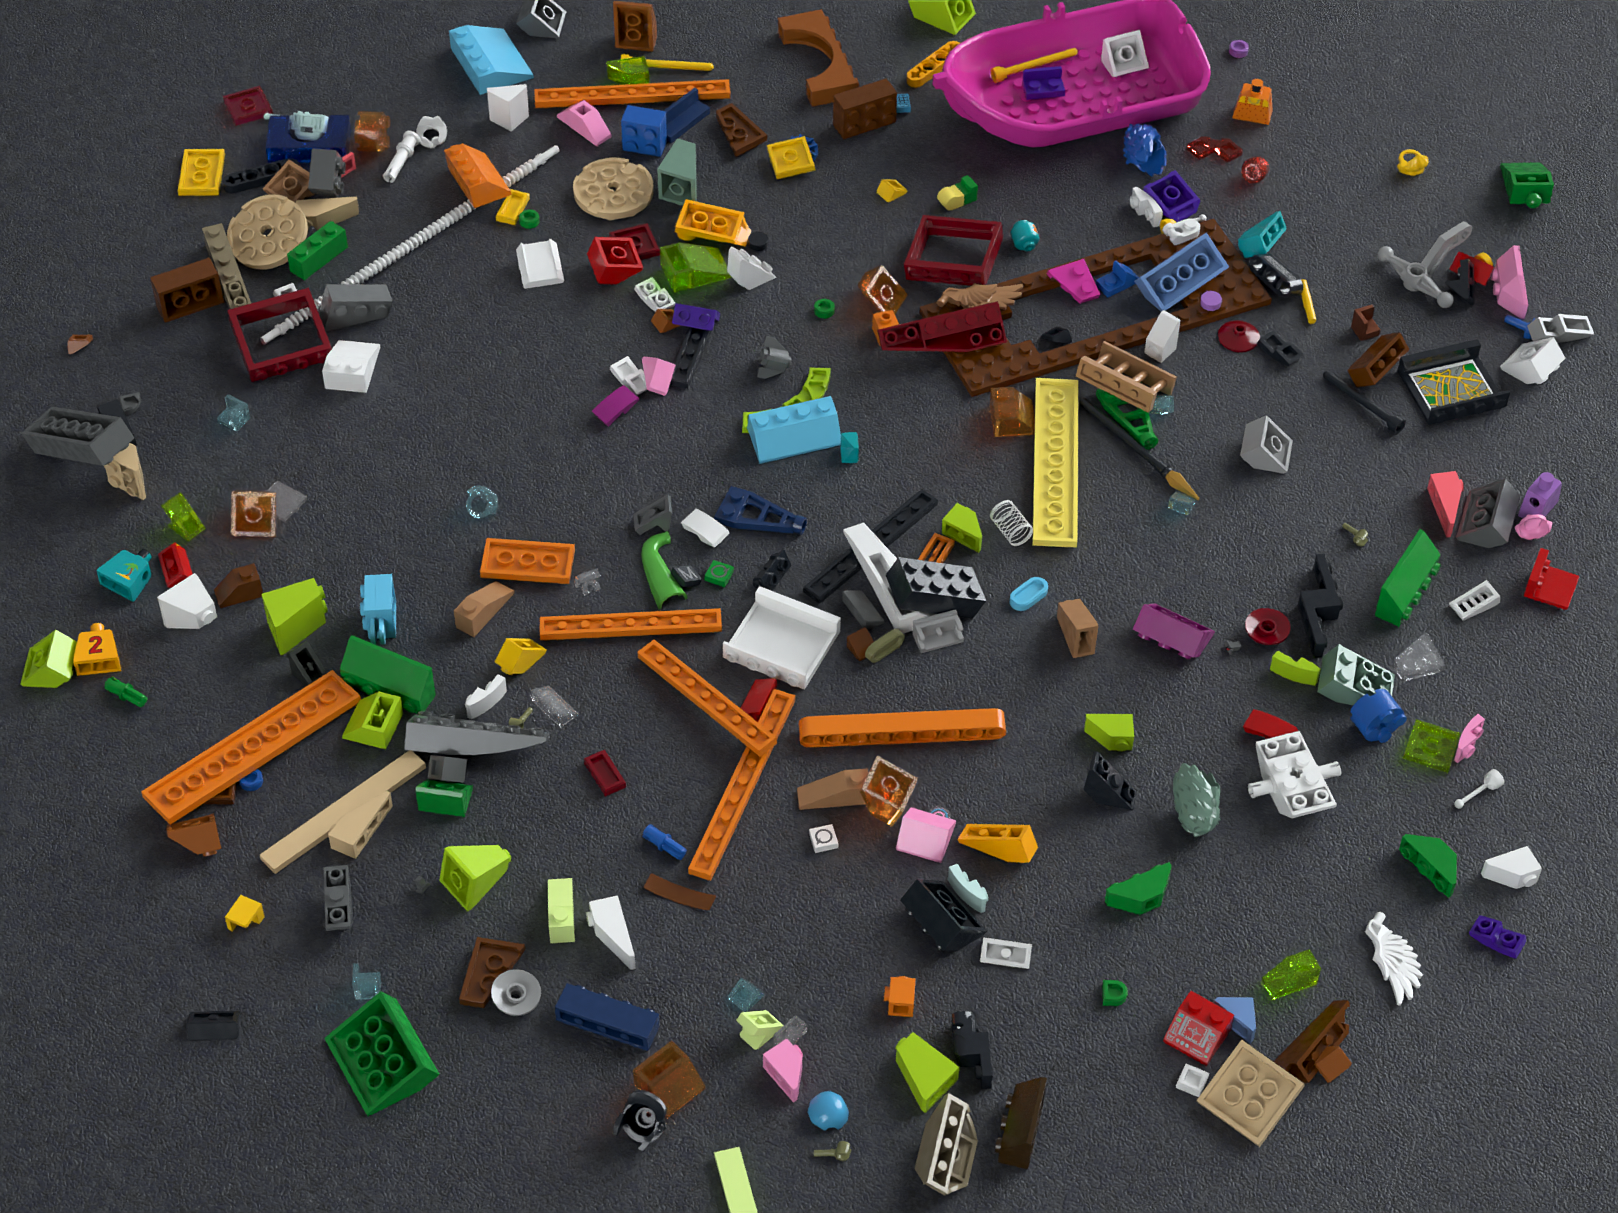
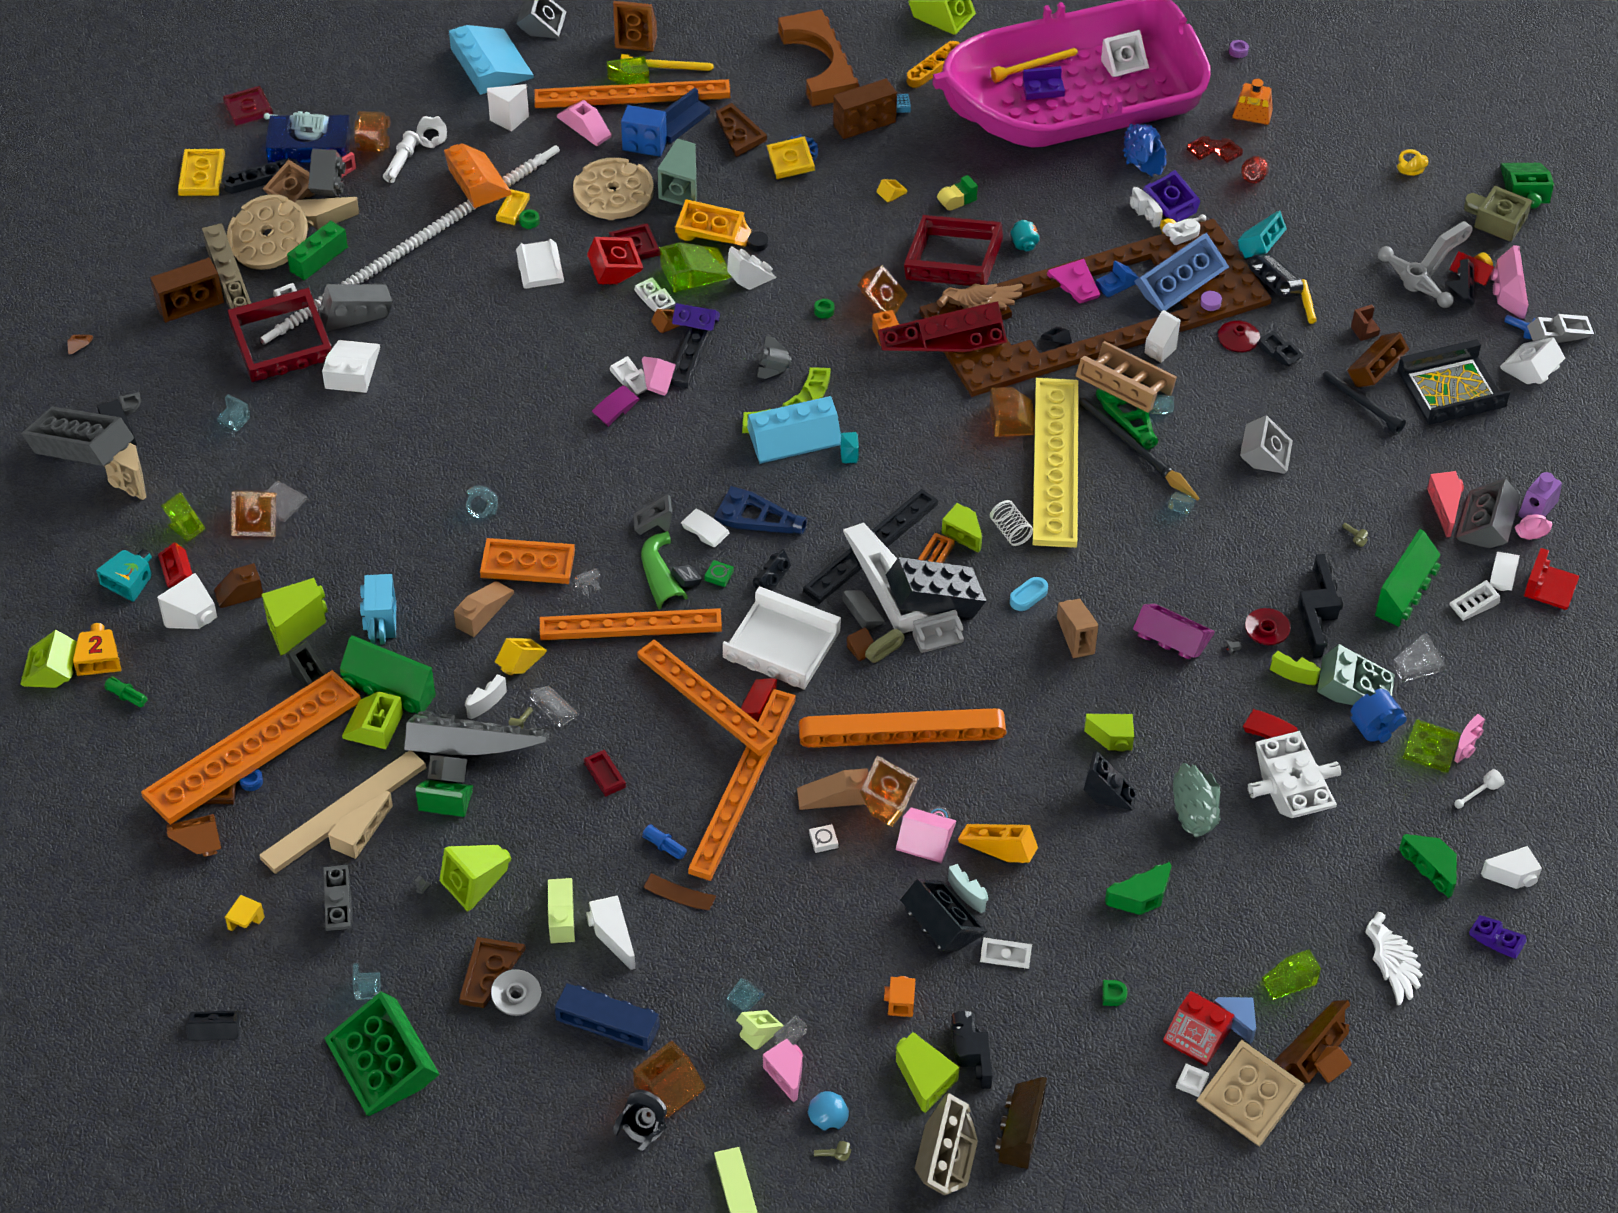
(1499, 213): none -> olive brick
(1504, 571): none -> white slope

